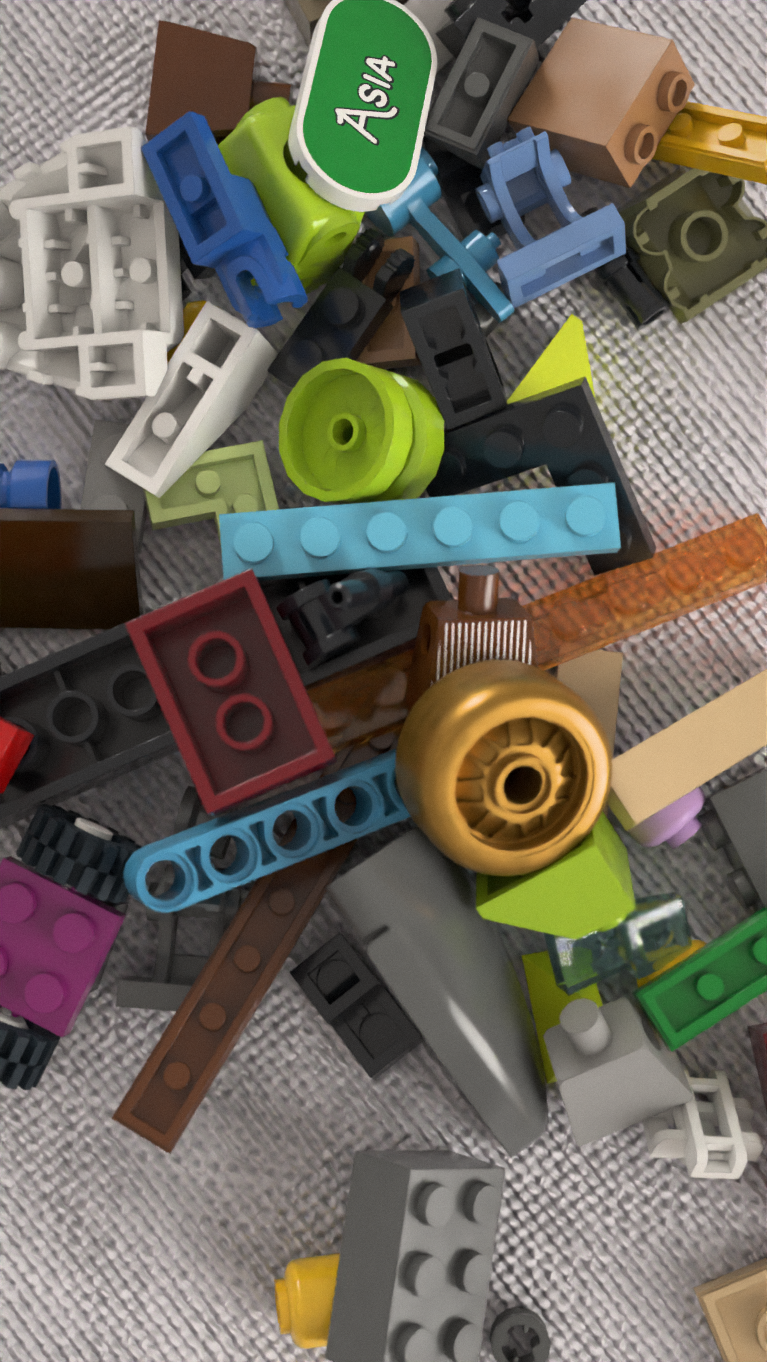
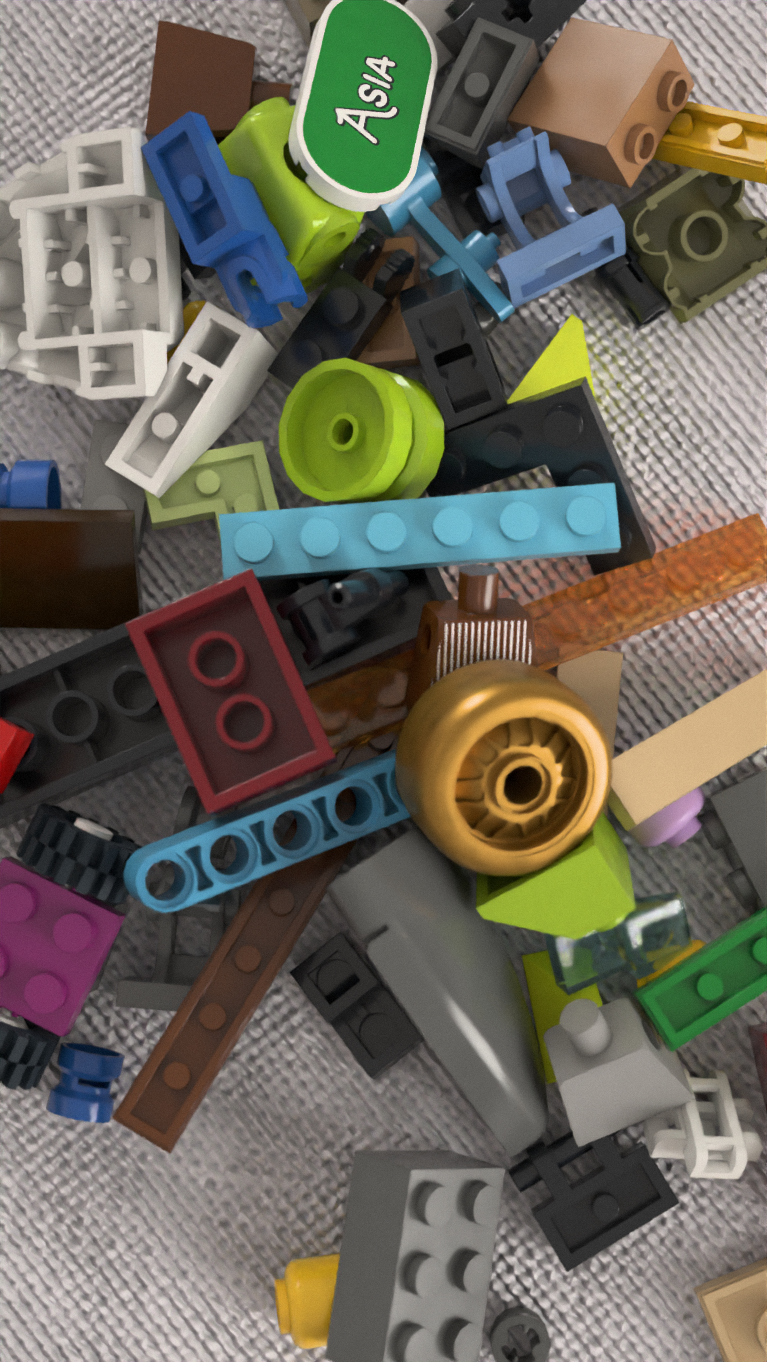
(85, 1082): none -> blue wheel
(600, 1205): none -> black plate

